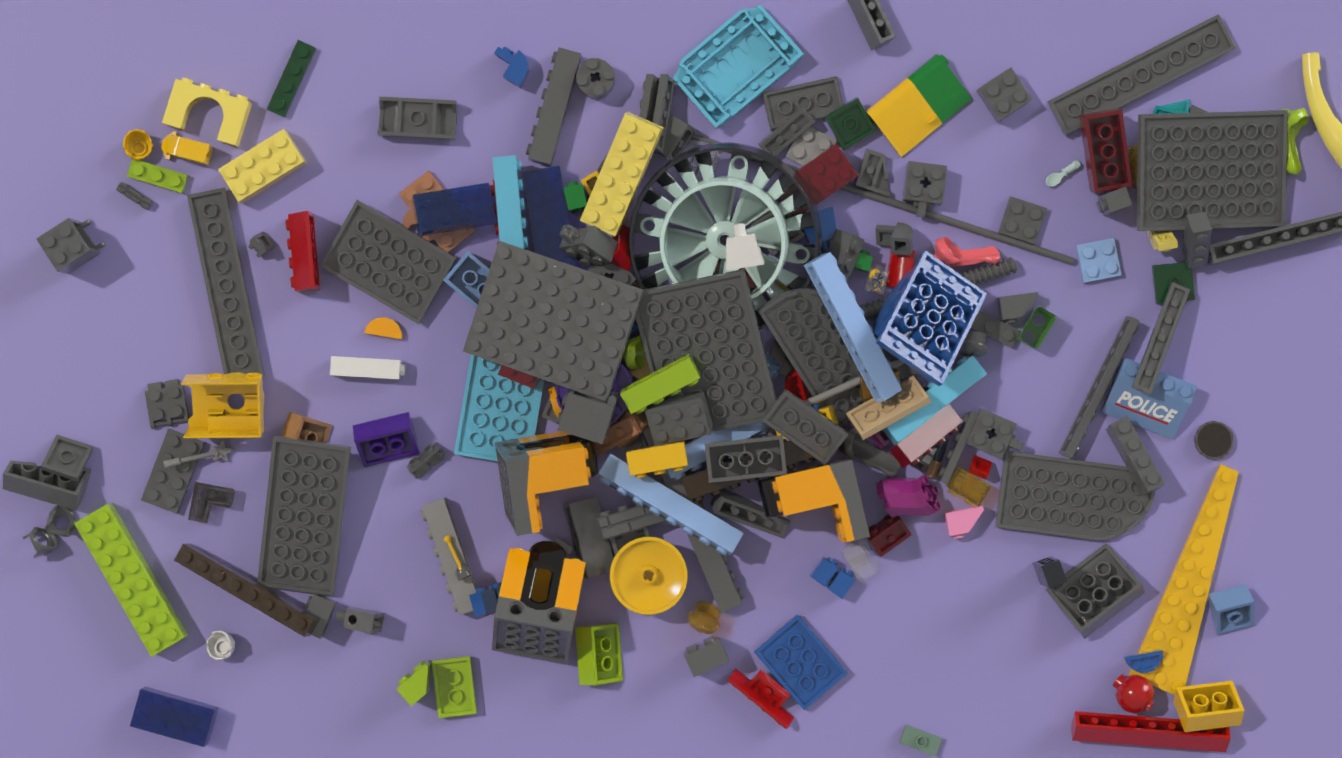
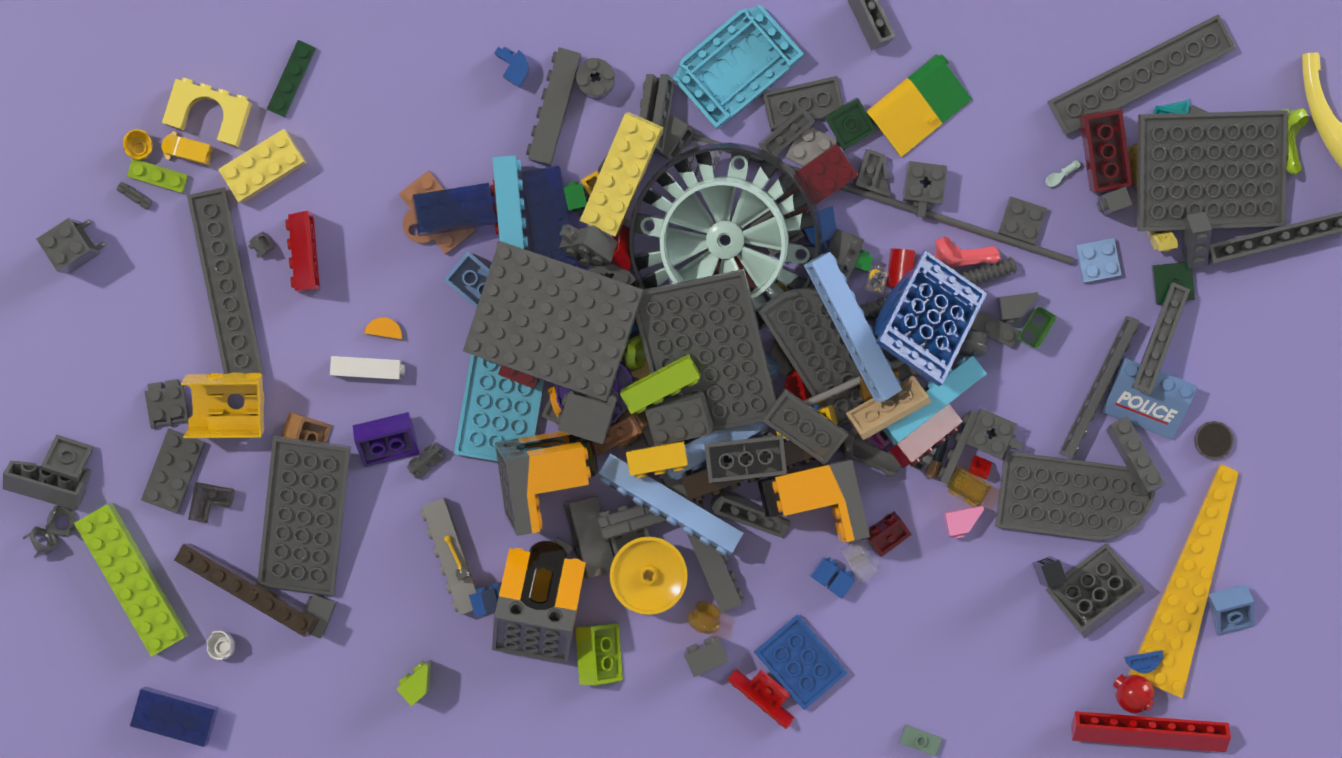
(218, 452): light grey piece -> none
(367, 620): dark grey torso -> none
(388, 261): dark grey plate -> none
(417, 118): dark grey piece -> none
(454, 686): lime plate -> none
(742, 249): white torso -> none
(898, 237): dark grey brick -> none
(908, 496): magenta brick -> none
(1004, 94): dark grey brick -> none
(1208, 706): yellow brick -> none

